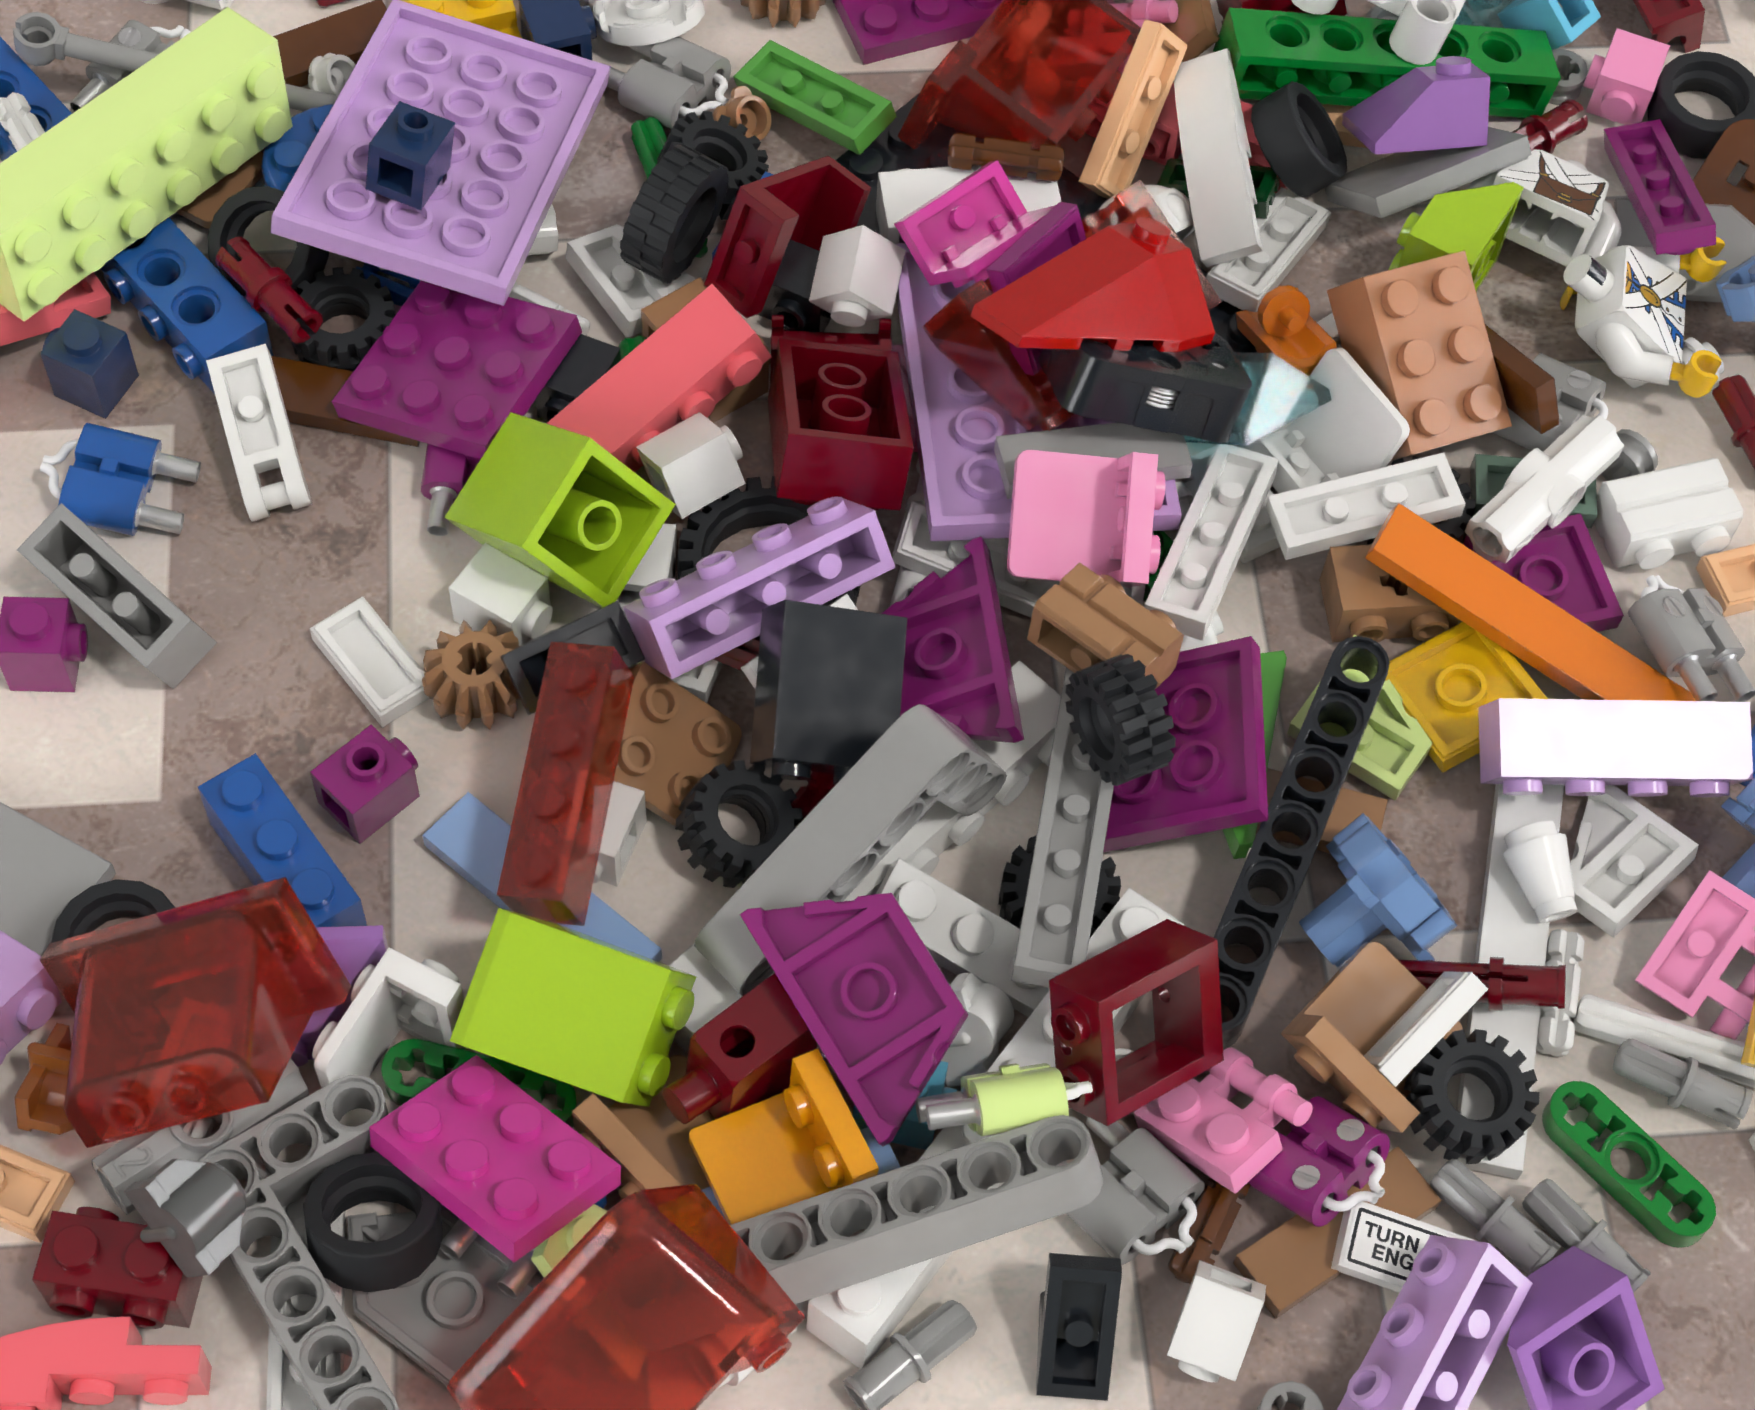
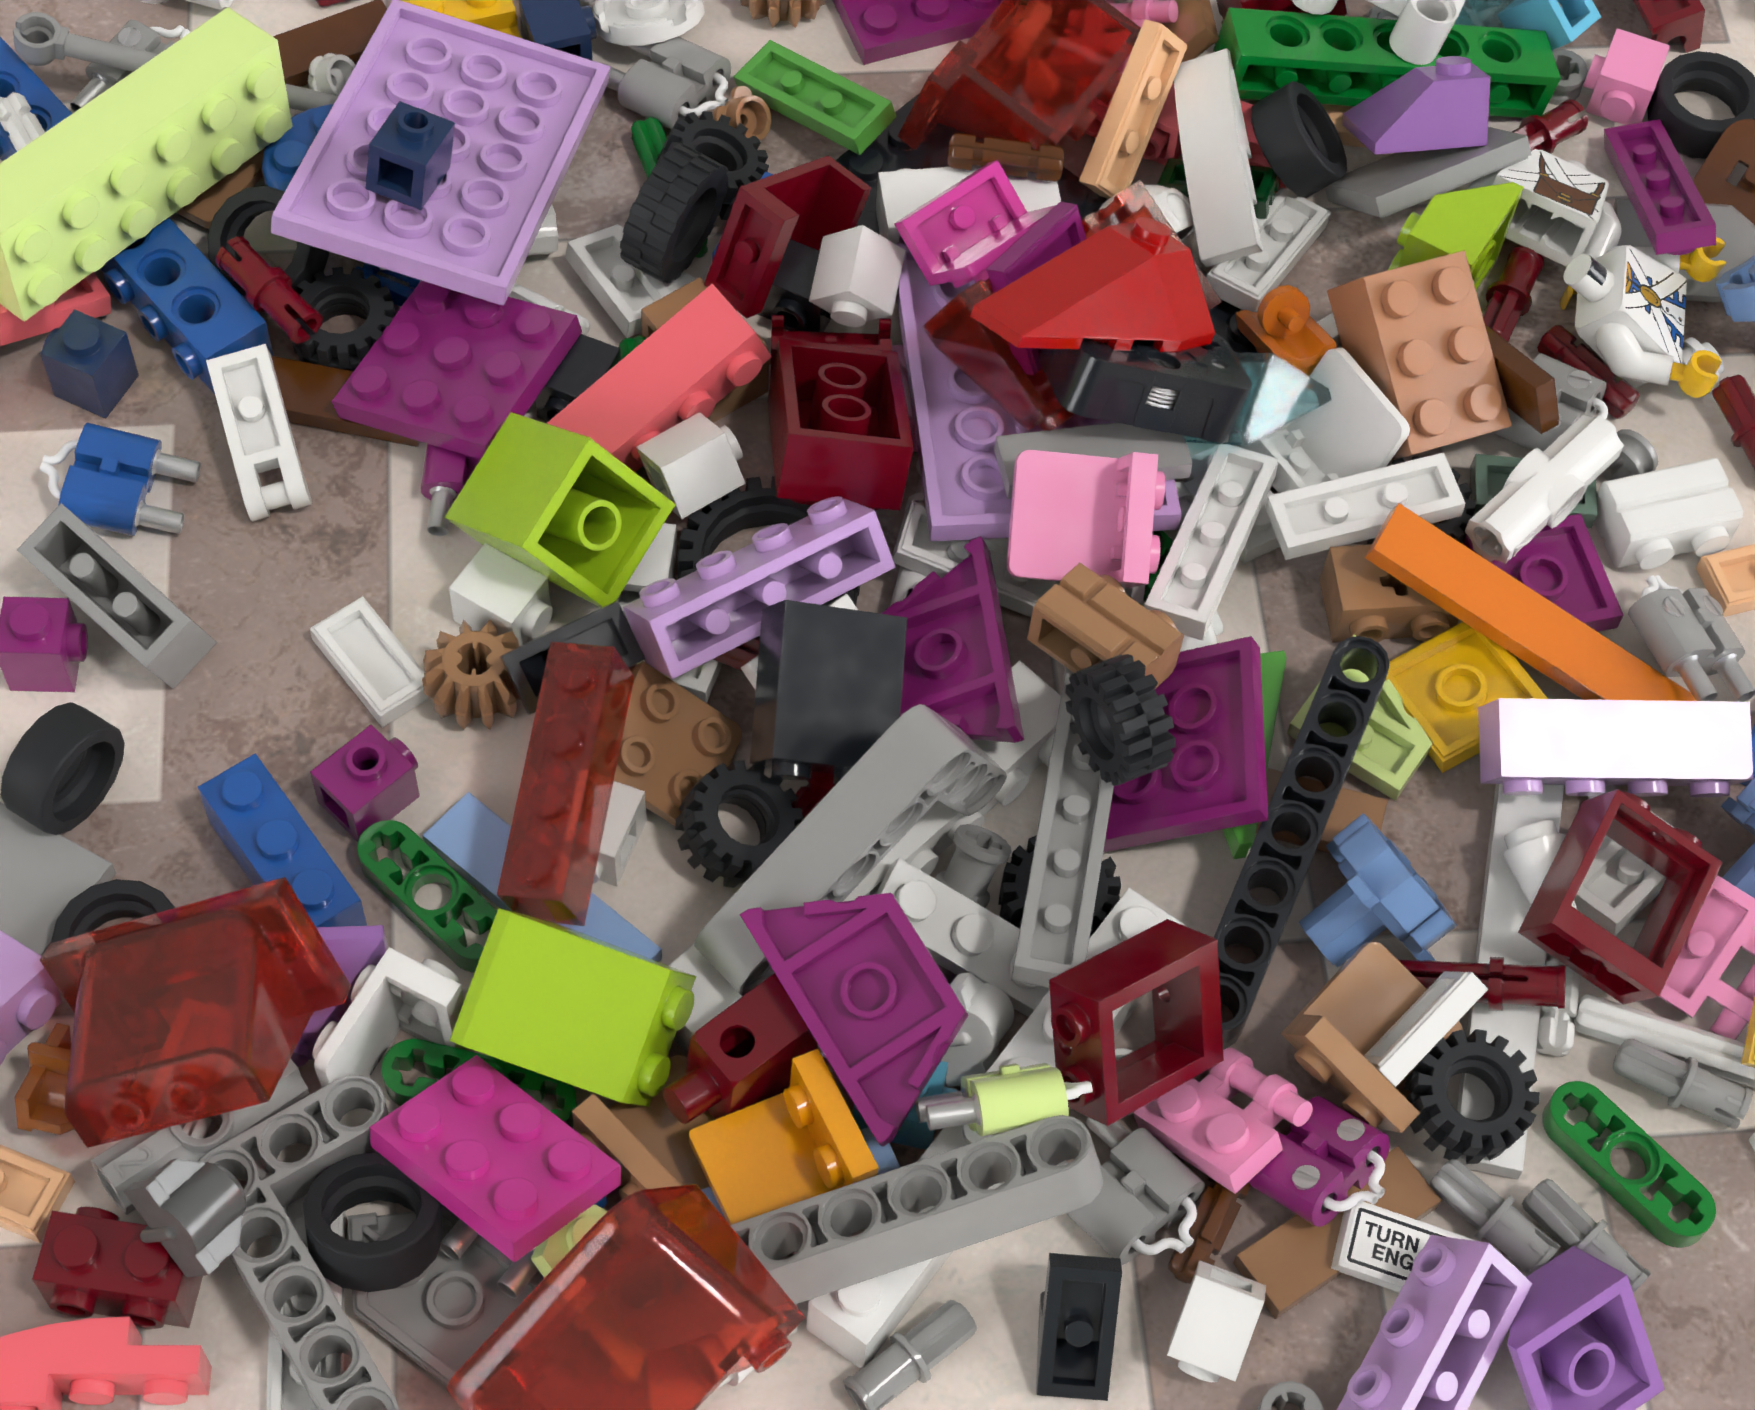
(62, 768): none -> black tyre
(425, 868): none -> green beam
(974, 862): none -> light grey bush
(1511, 293): none -> dark red axle
(1559, 345): none -> dark red axle
(1587, 947): none -> dark red window

